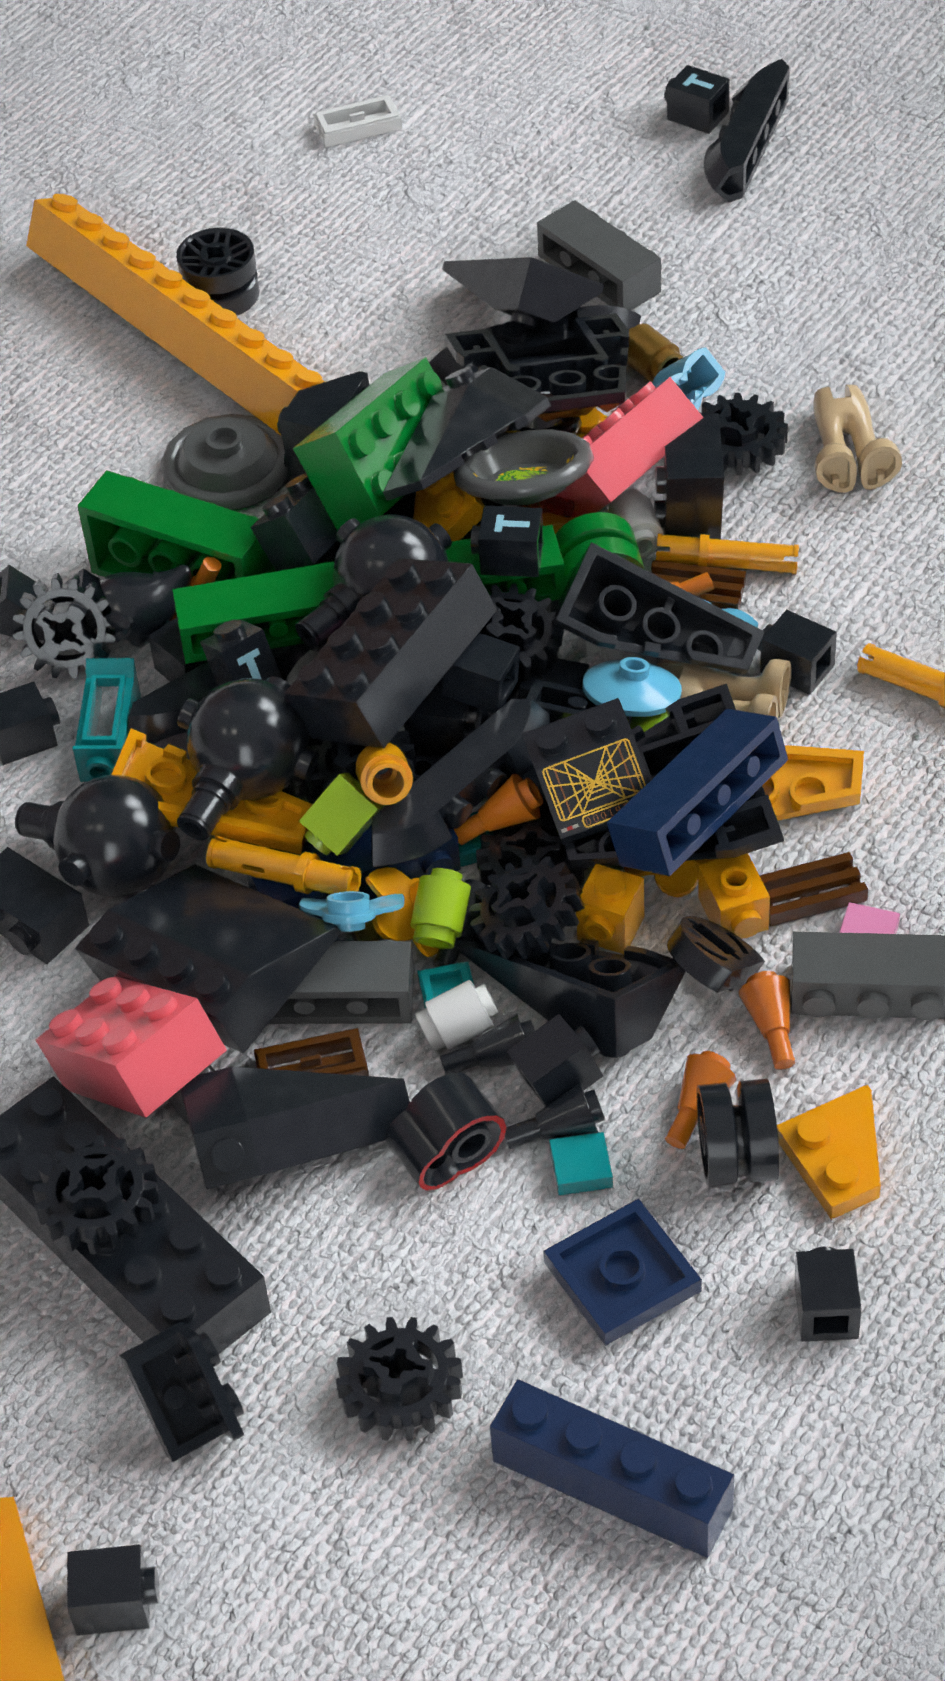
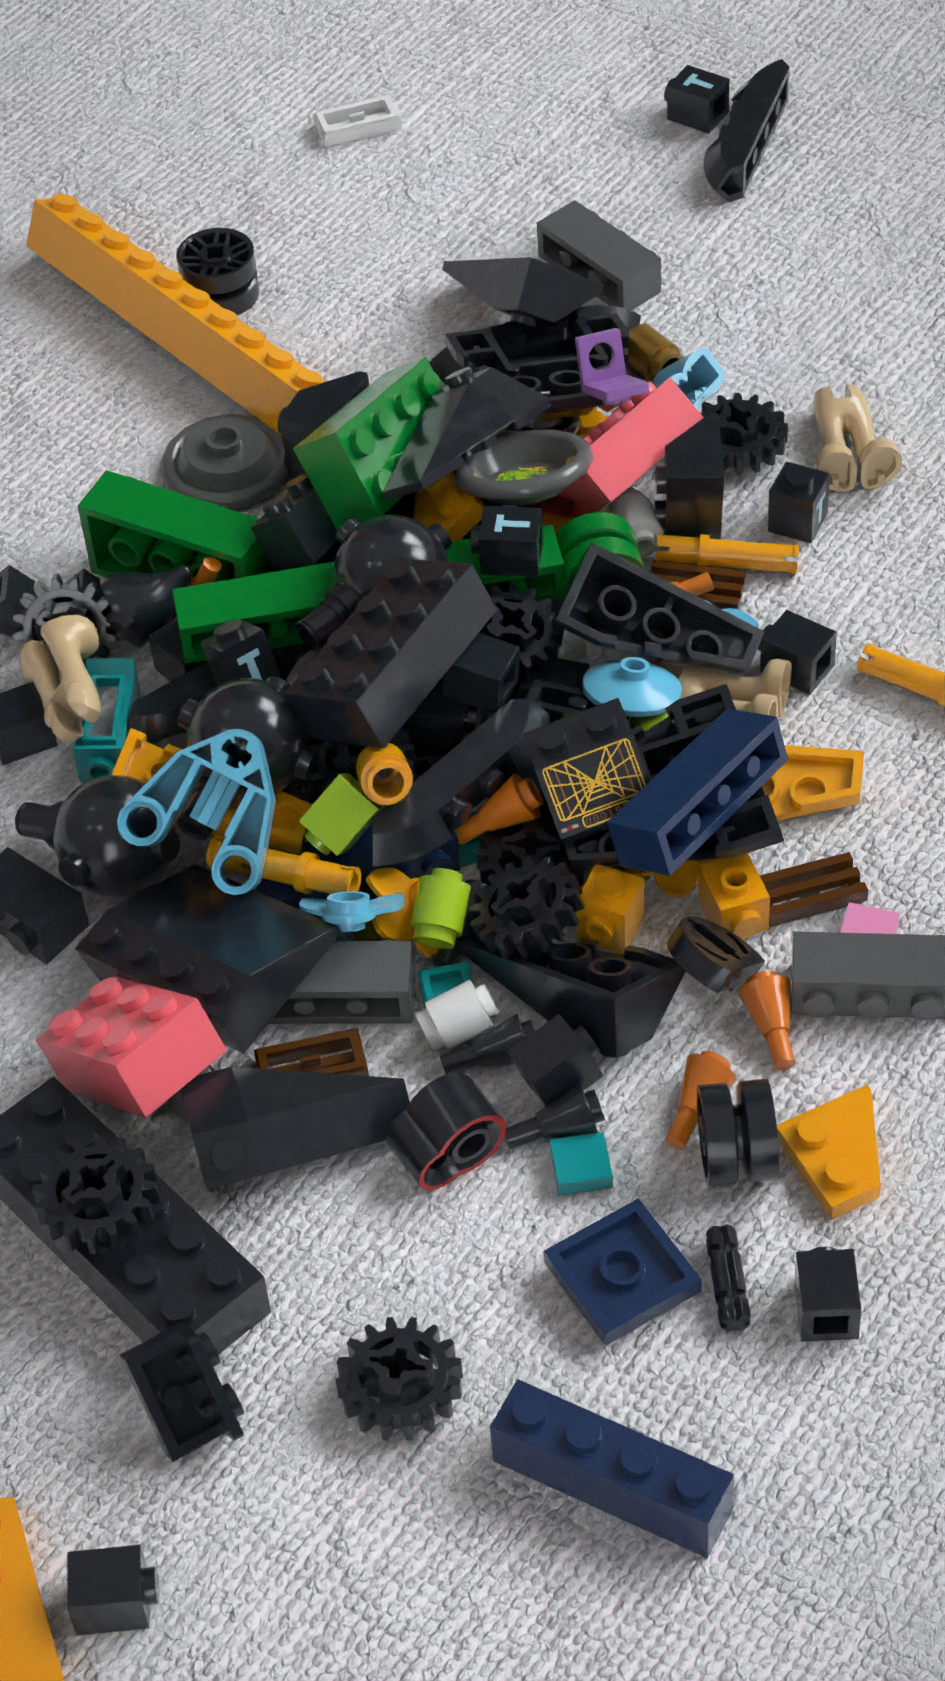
(61, 675): none -> tan piece
(174, 784): none -> medium azure connector
(611, 382): none -> medium lavender bracket
(728, 1278): none -> black axle
(798, 502): none -> black brick

